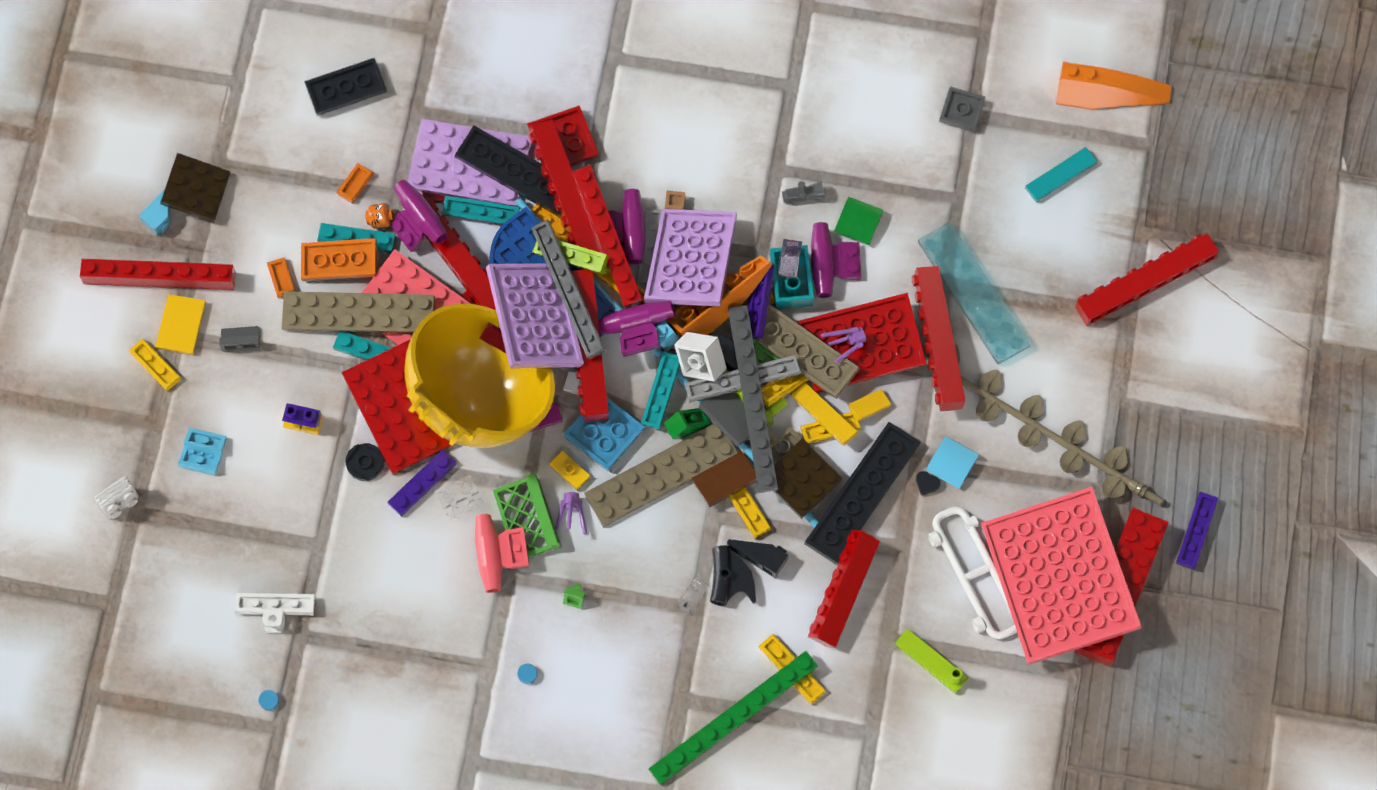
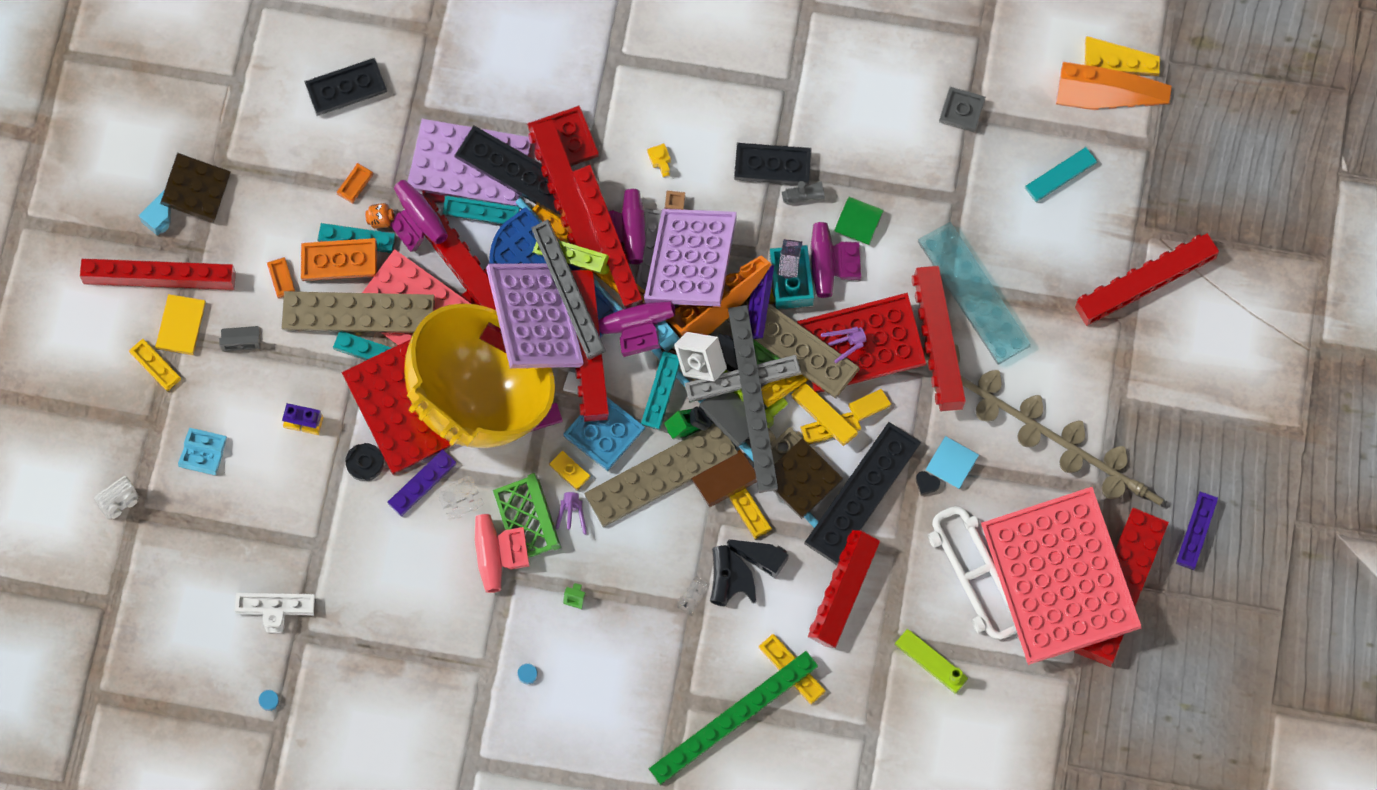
(660, 157): none -> yellow plate
(699, 419): none -> black tile
(772, 163): none -> black plate
(1120, 58): none -> yellow wing

